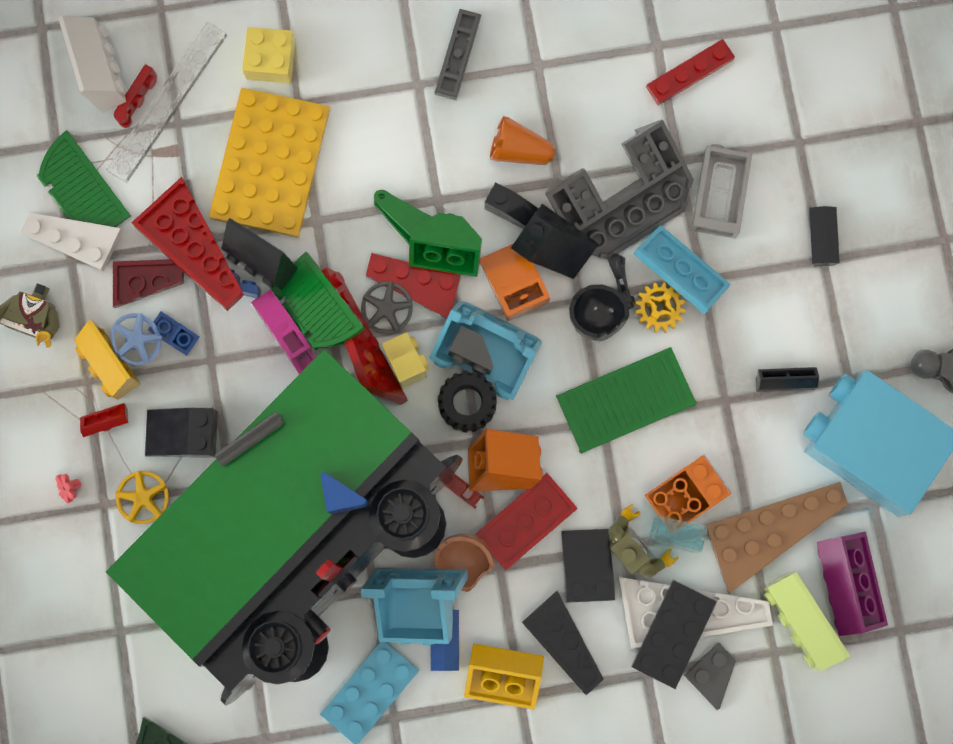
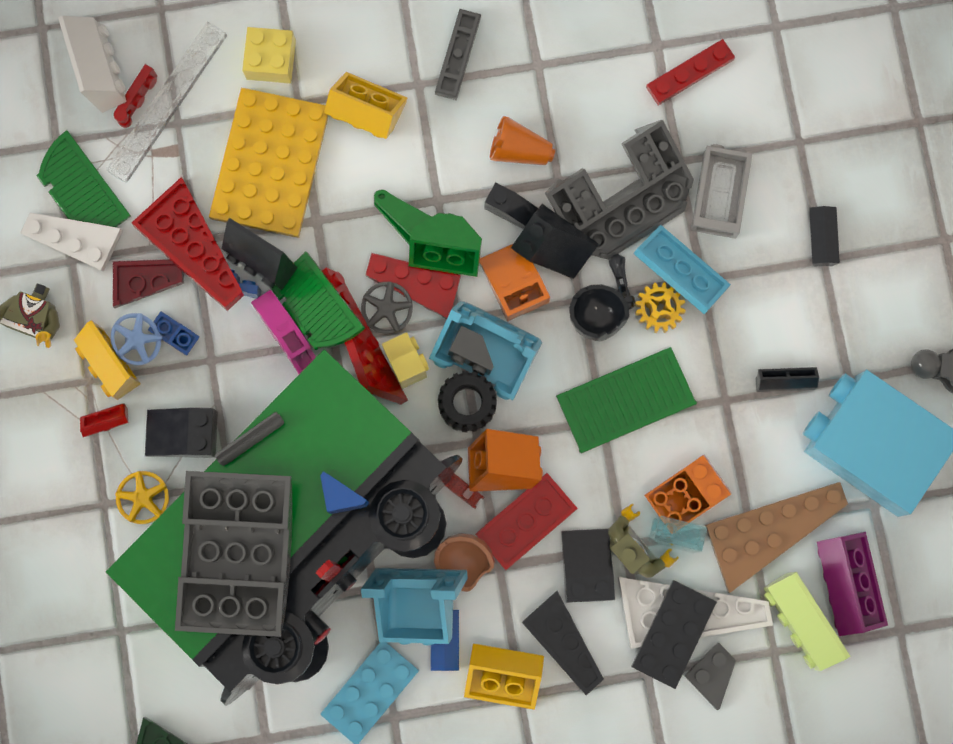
(67, 487): coral plant -> none
(235, 553): none -> dark grey slope
(365, 105): none -> yellow slope

